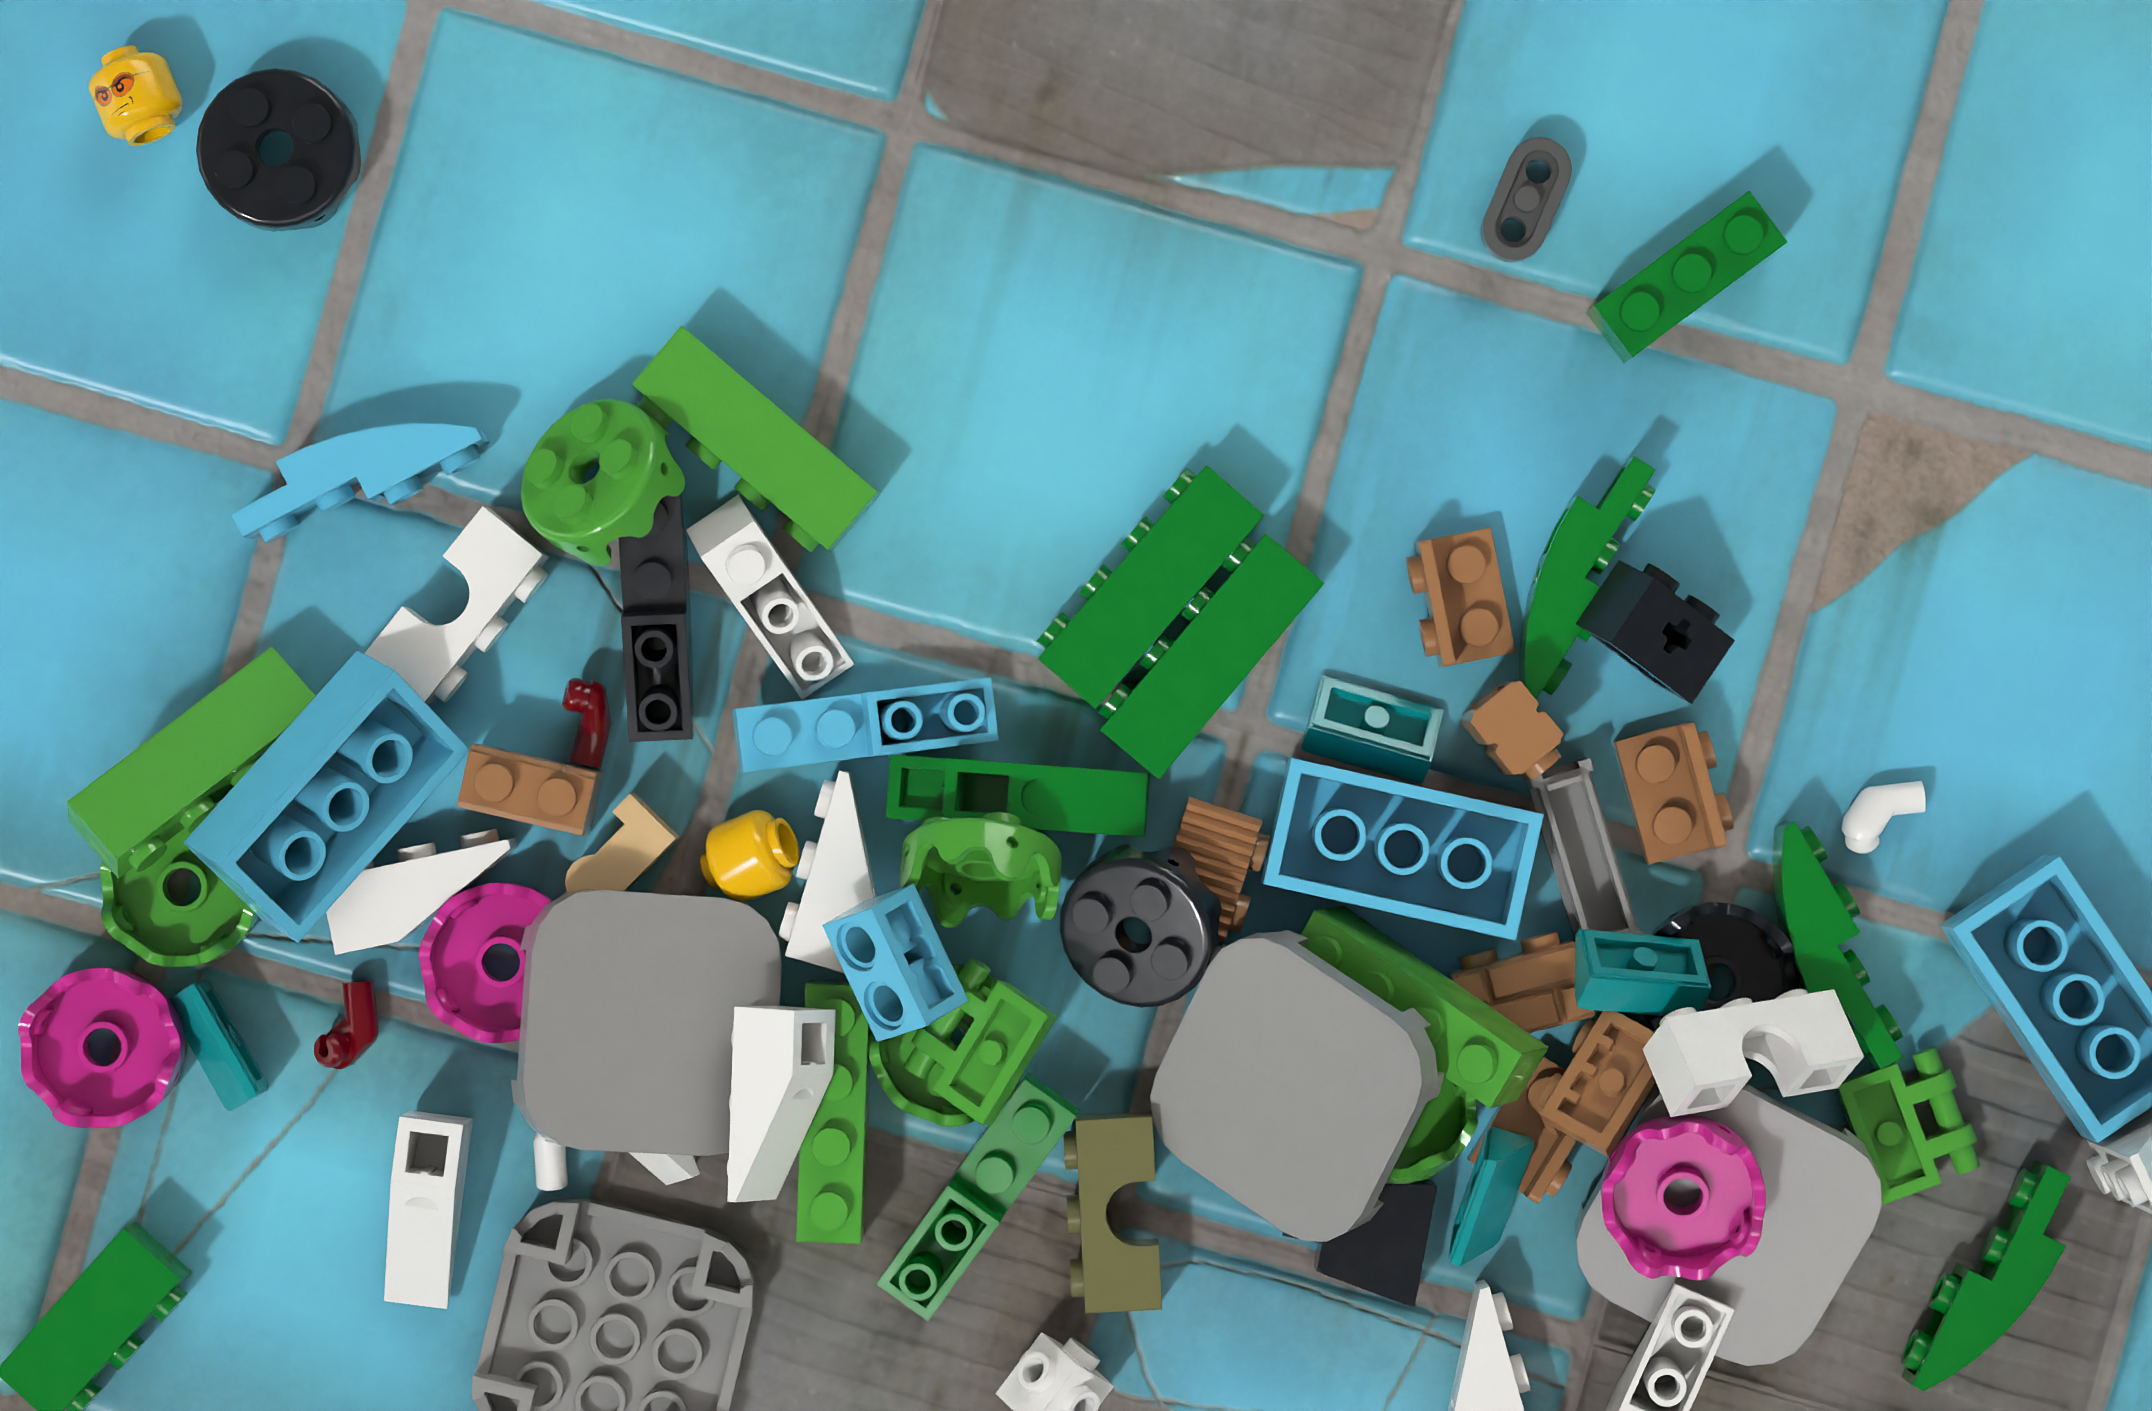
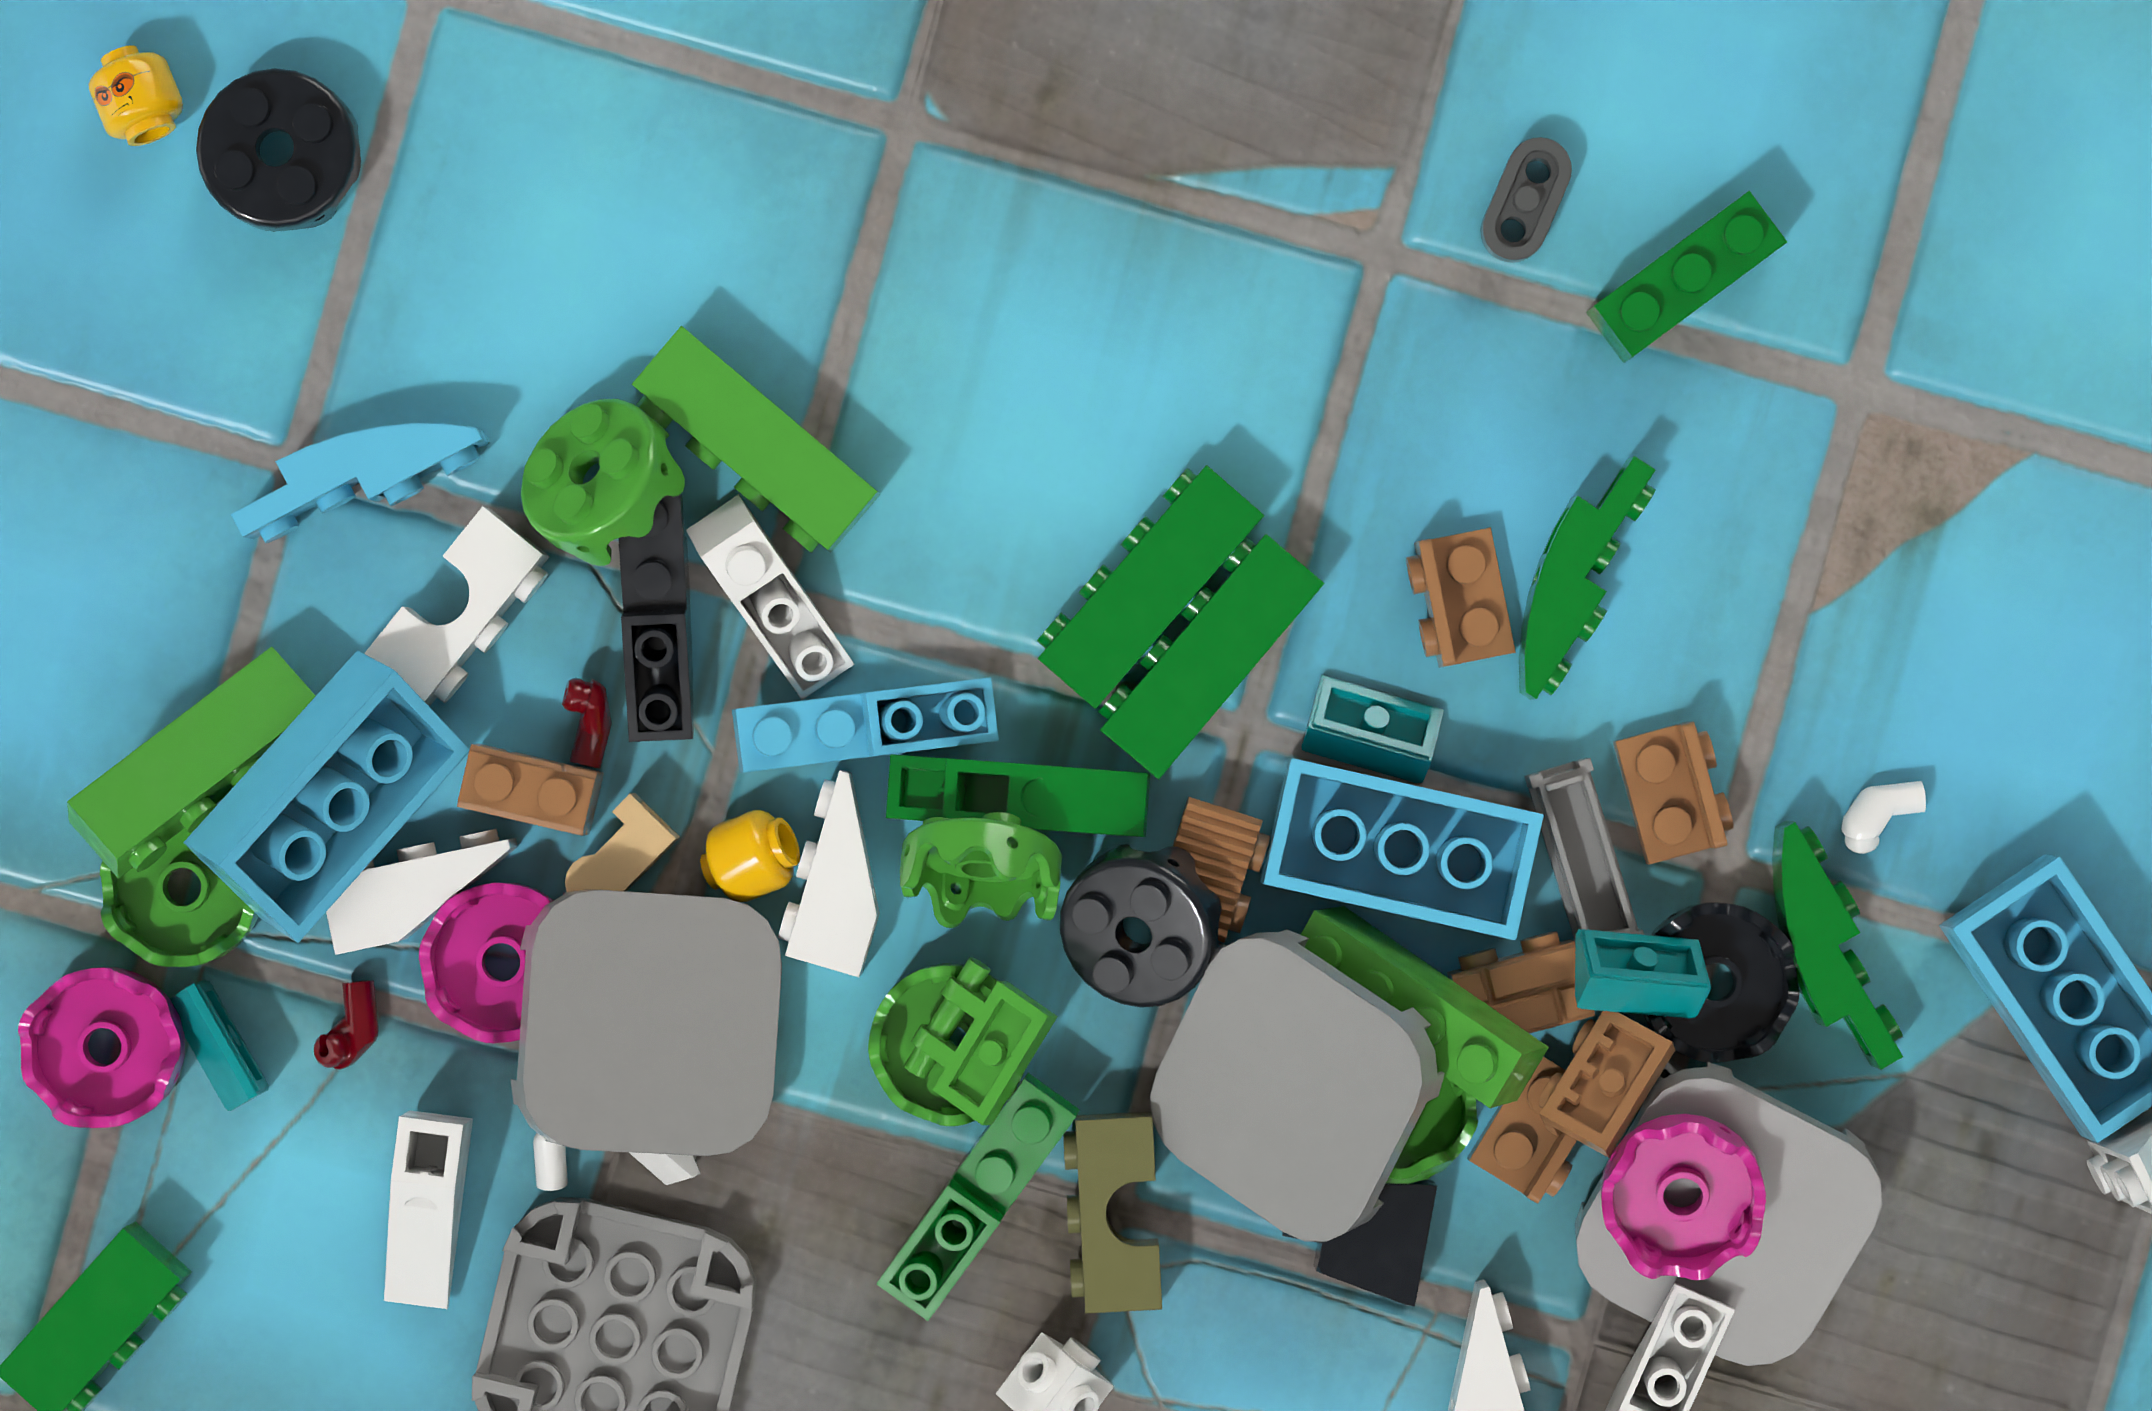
(776, 1087): white slope -> none
(836, 1142): bright green brick -> none
(895, 963): medium azure brick -> none
(1489, 1194): teal slope -> none
(1515, 733): medium nougat brick -> none
(1656, 630): black brick -> none
(1795, 1036): white arch -> none
(1884, 1118): bright green plate -> none
(1980, 1308): green slope -> none

